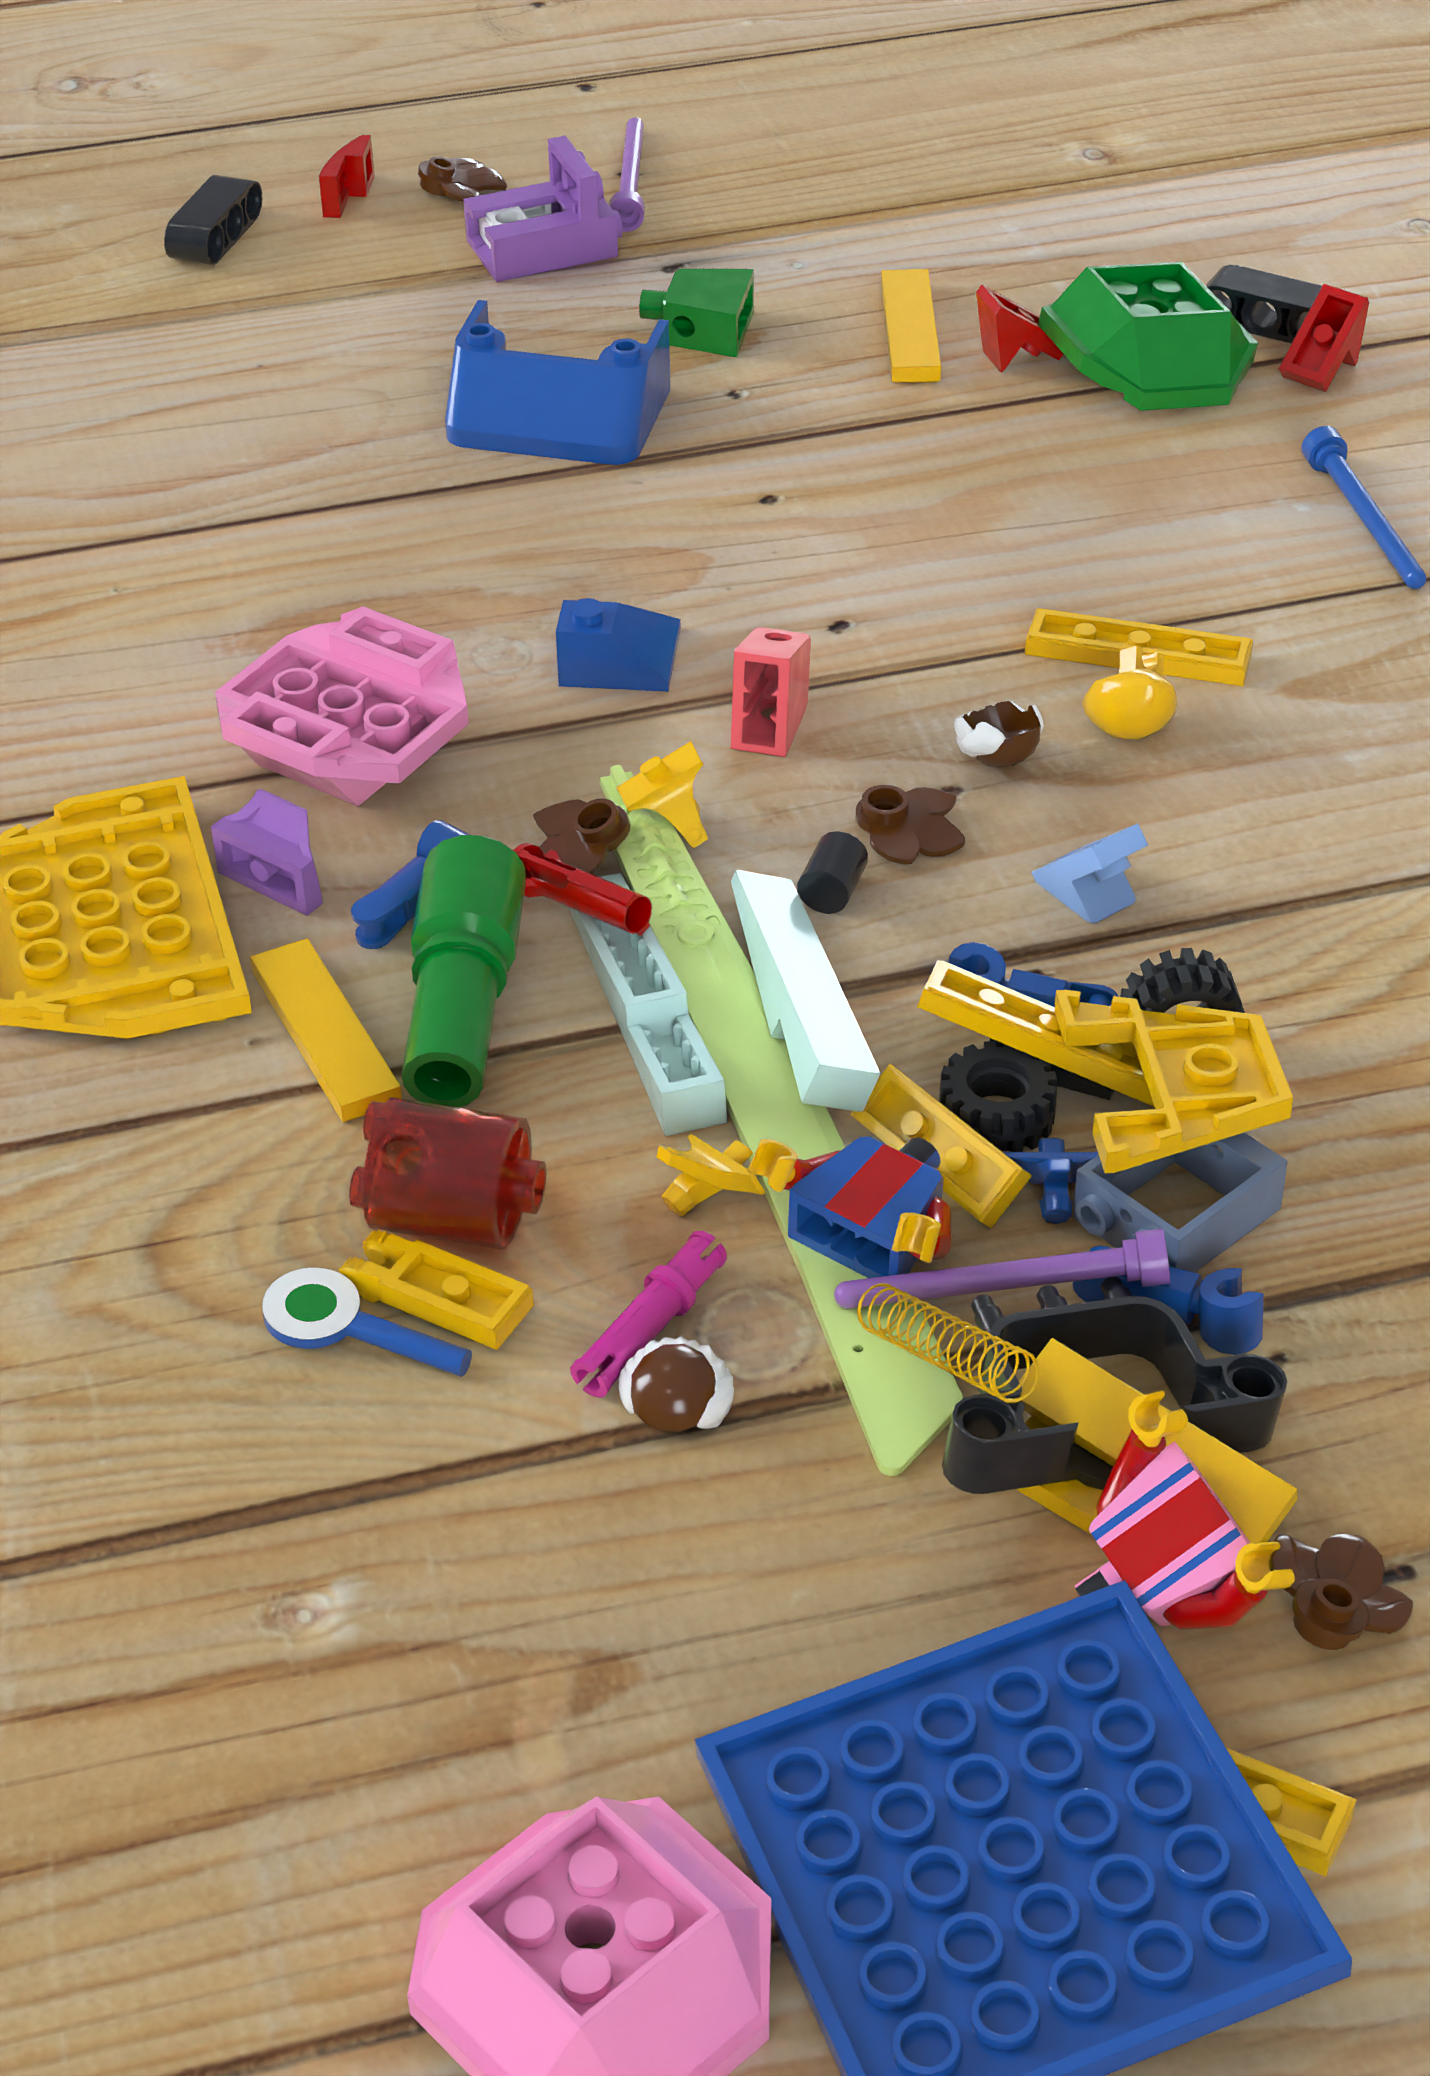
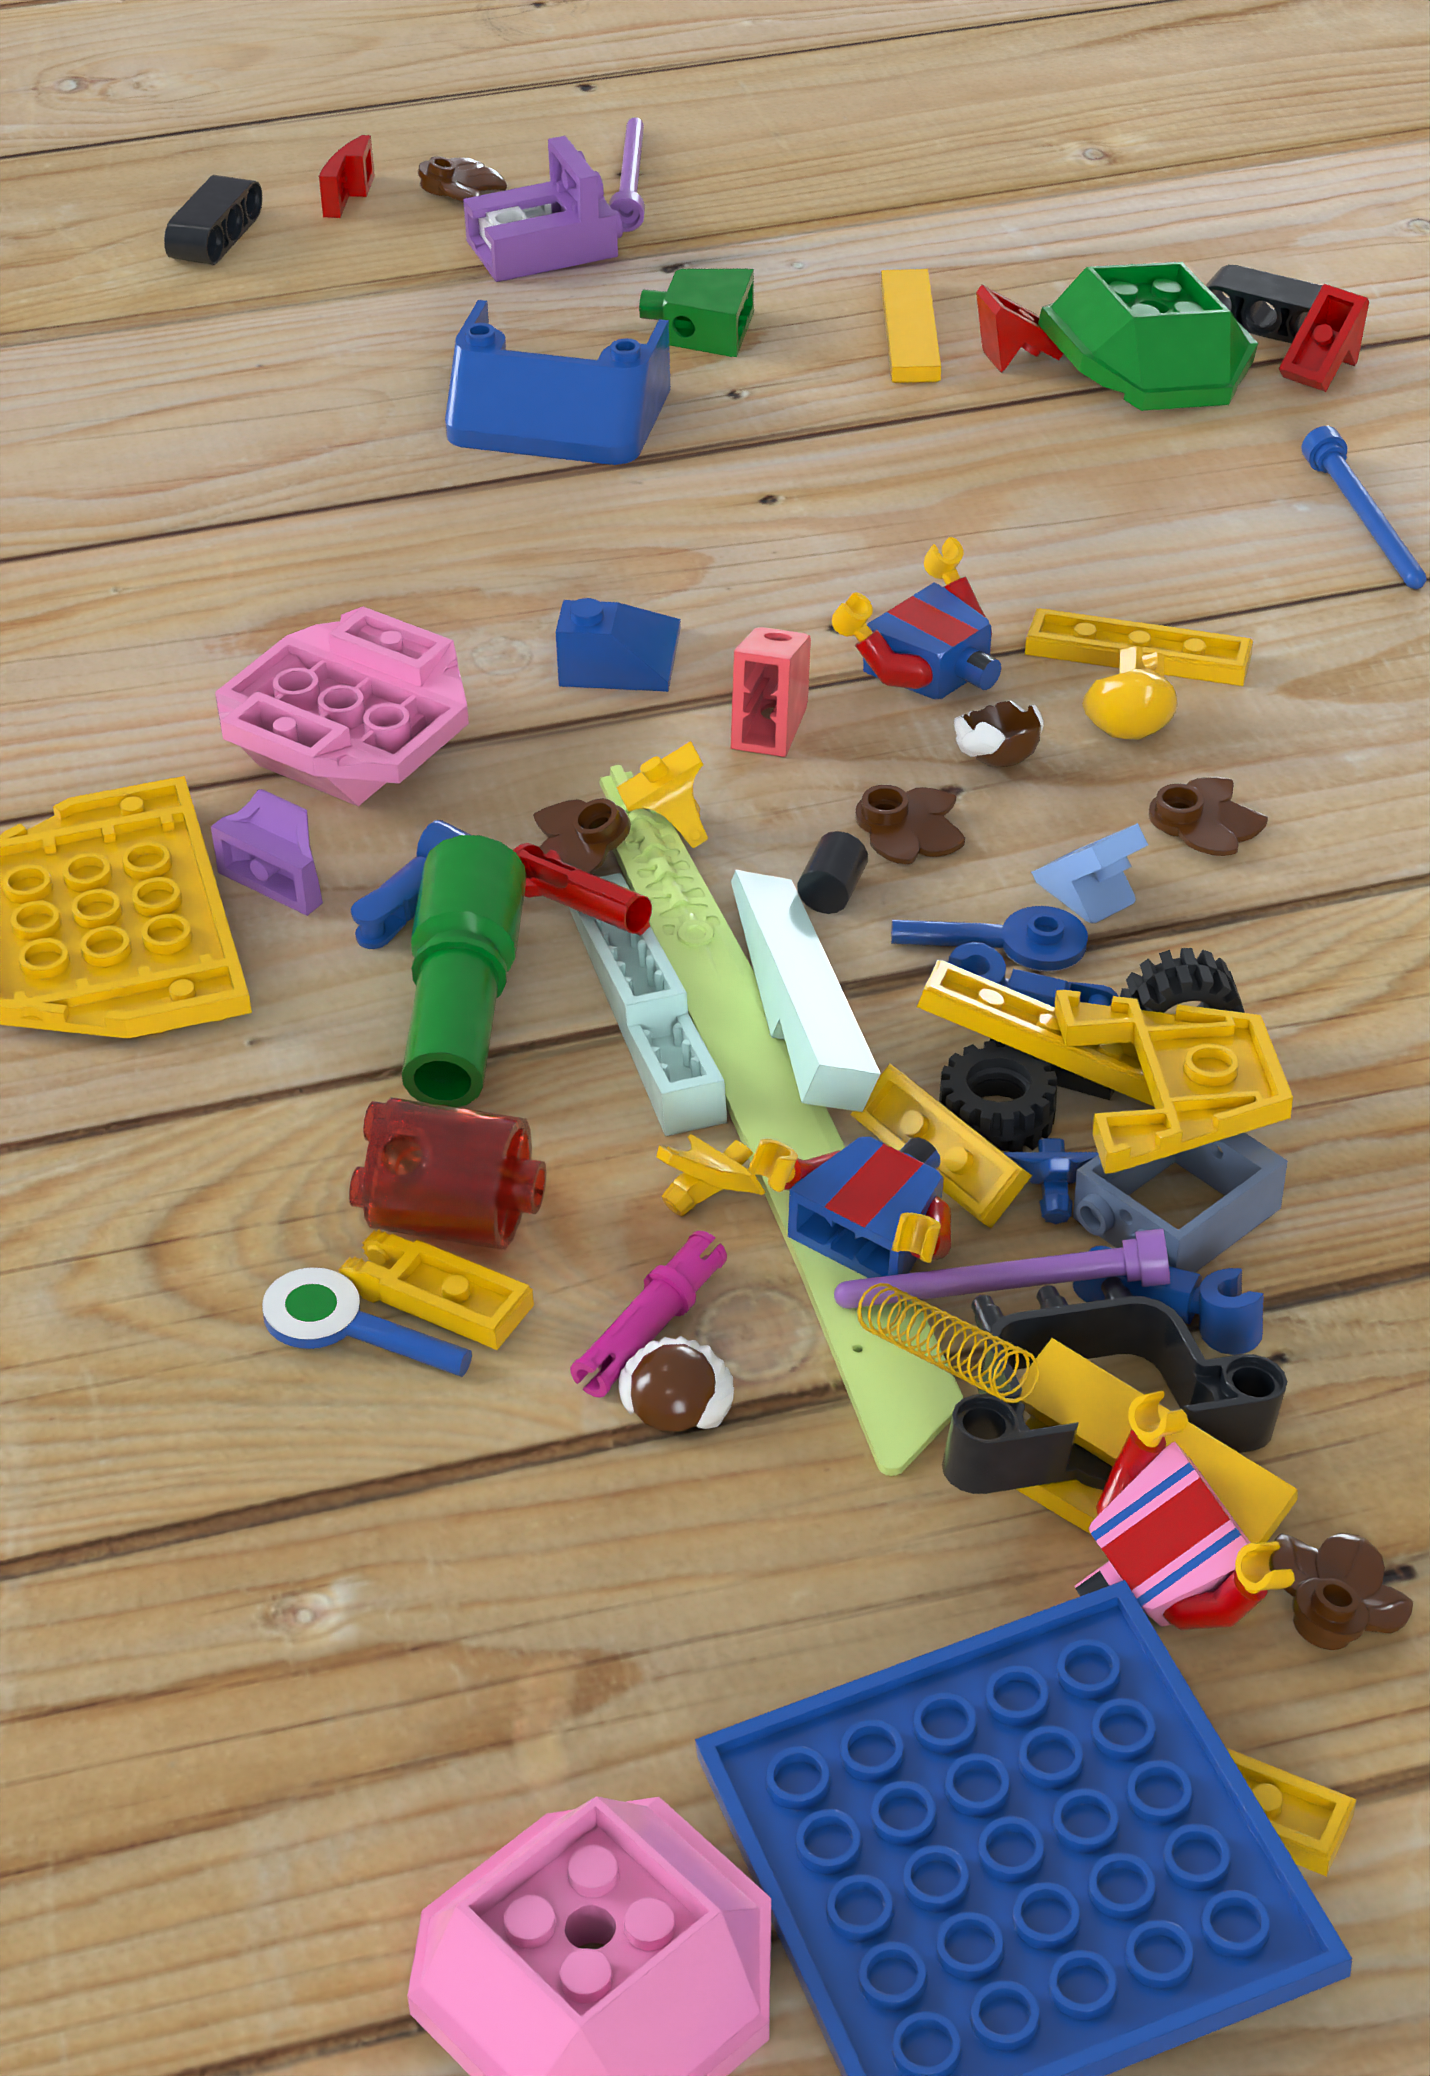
(324, 1028): yellow tile -> none
(929, 639): none -> torso
(1032, 937): none -> blue piece
(1205, 815): none -> reddish brown plate

